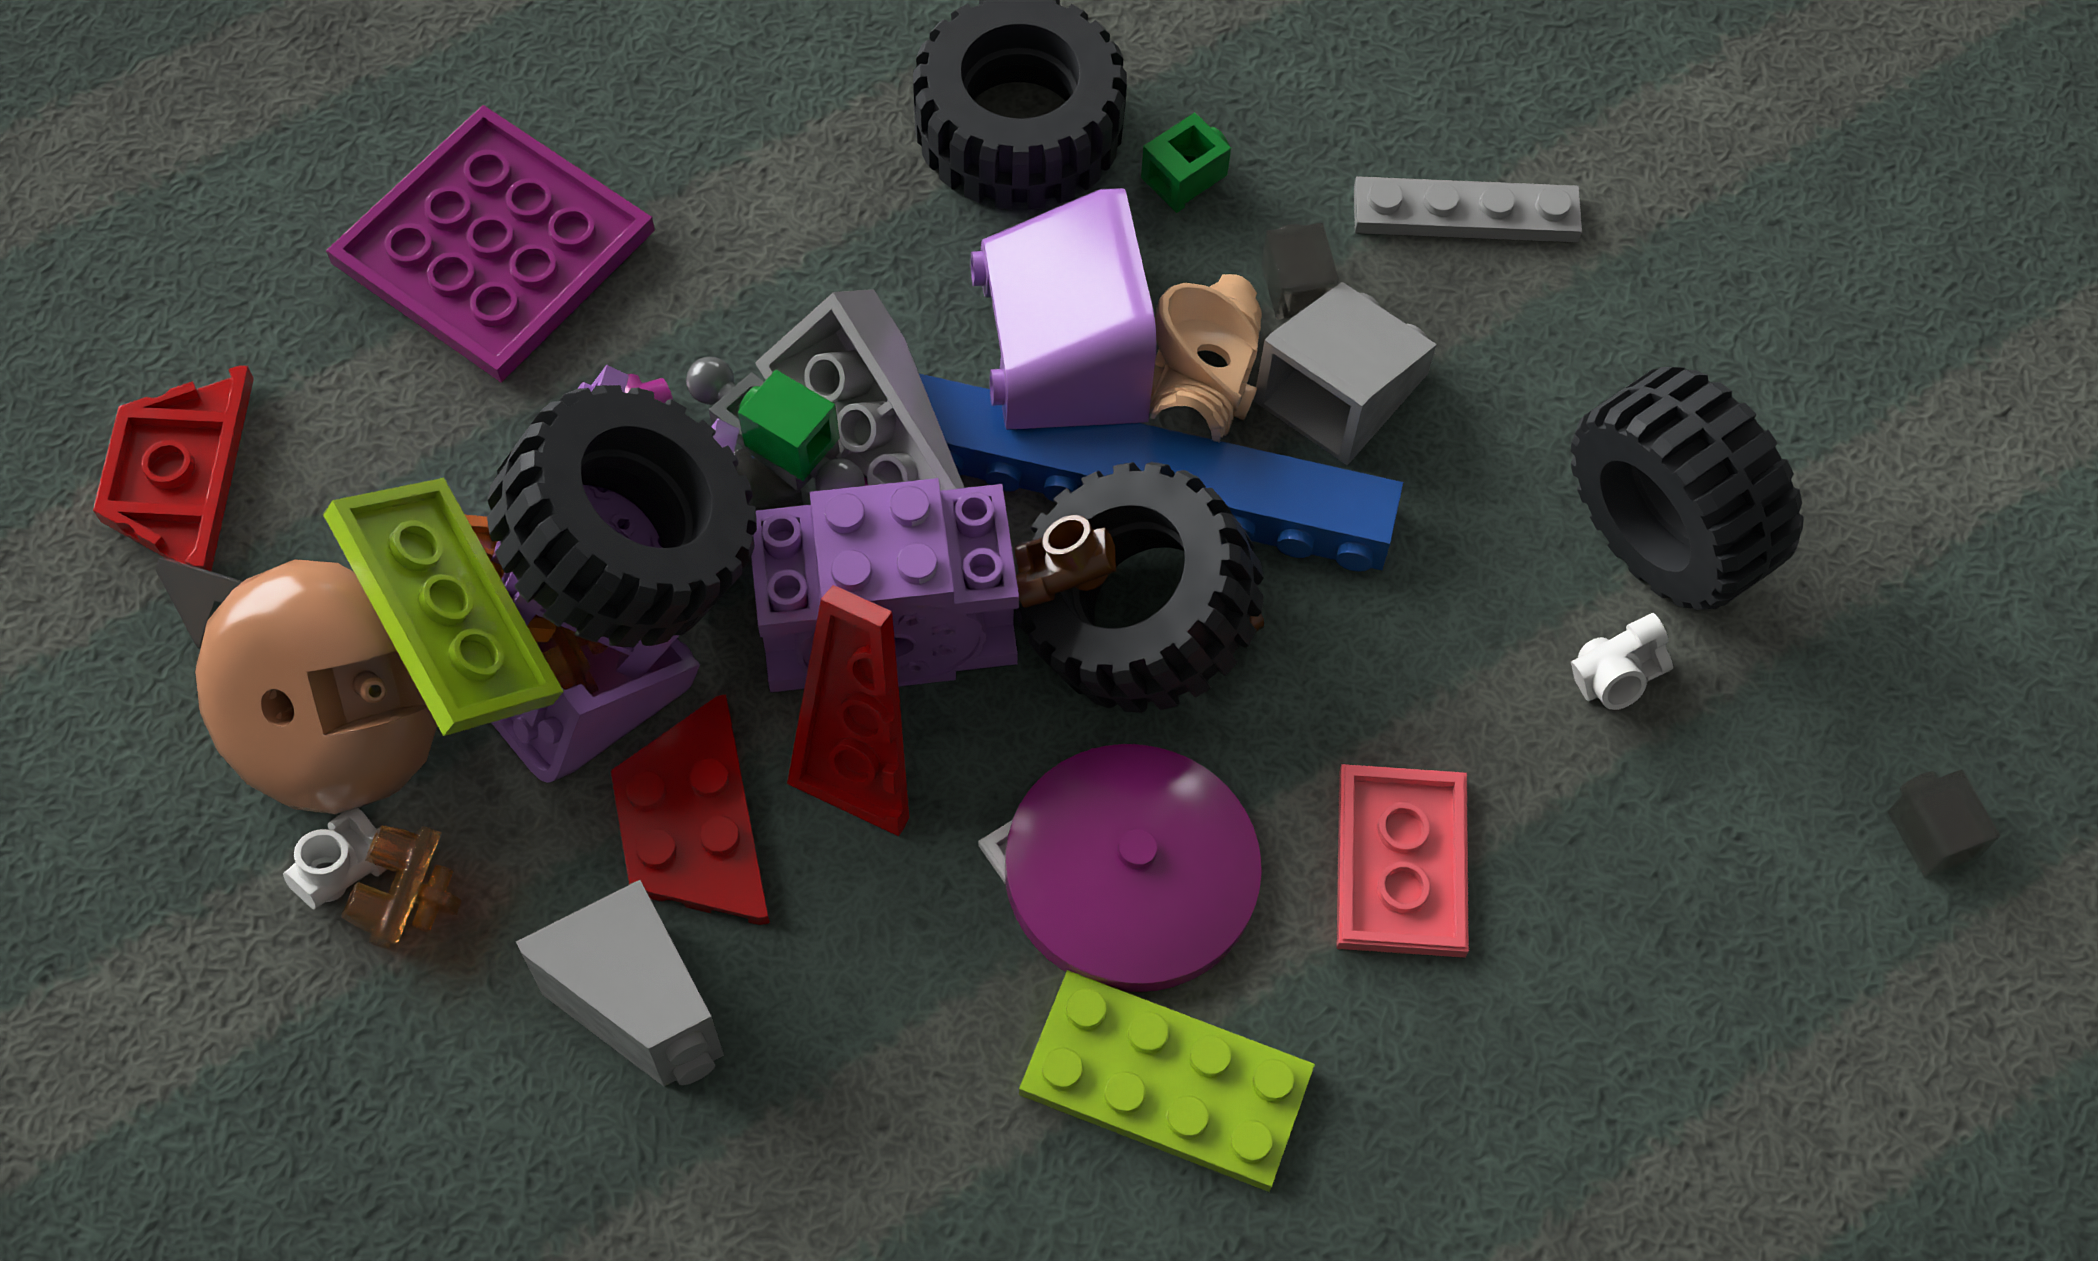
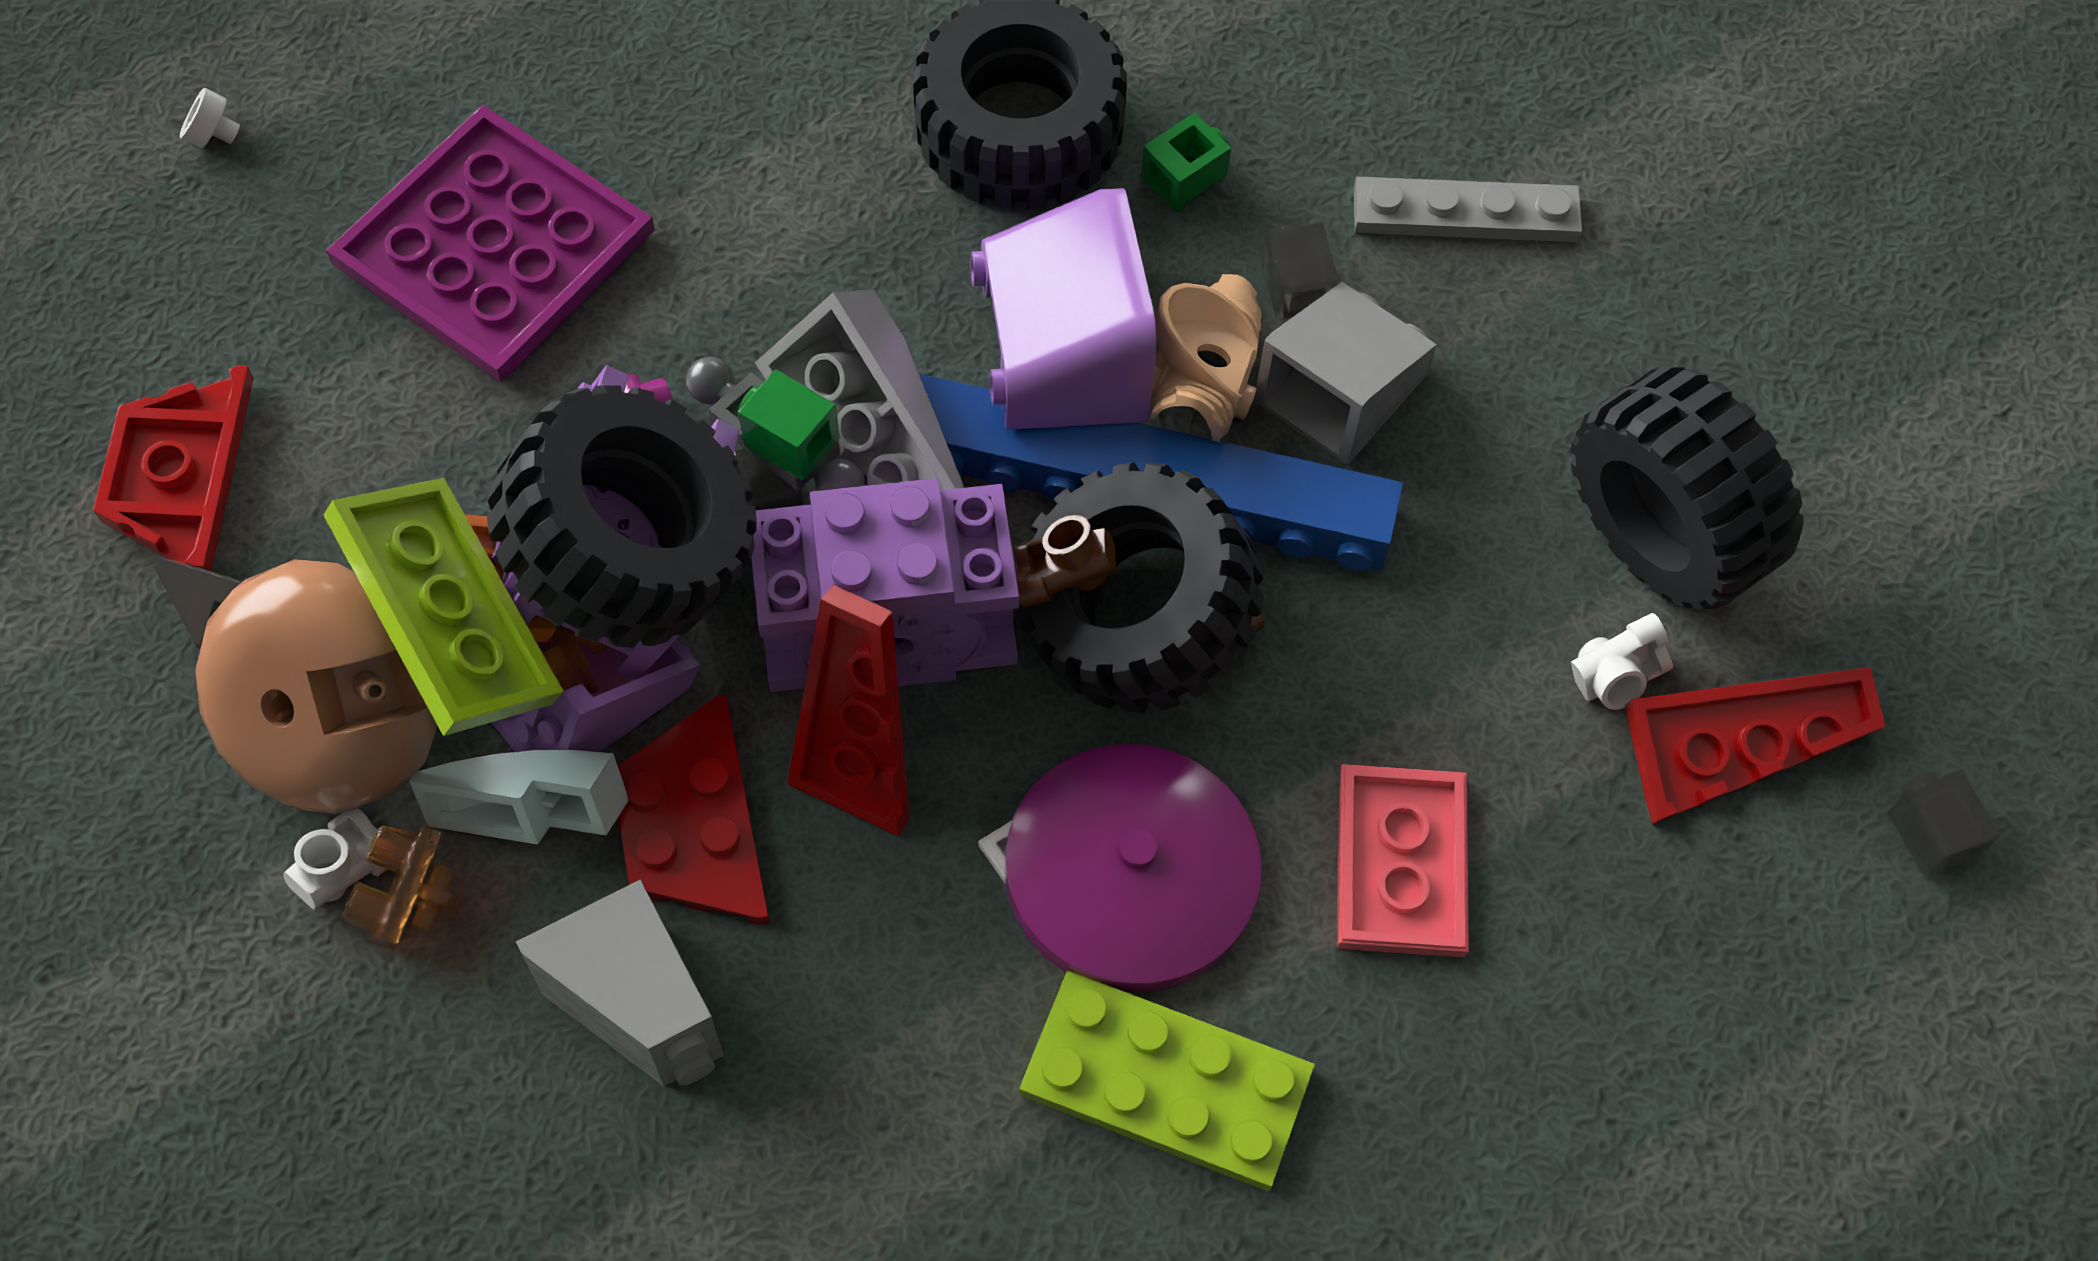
(207, 120): none -> white tile
(523, 794): none -> light aqua slope
(1732, 736): none -> red wing

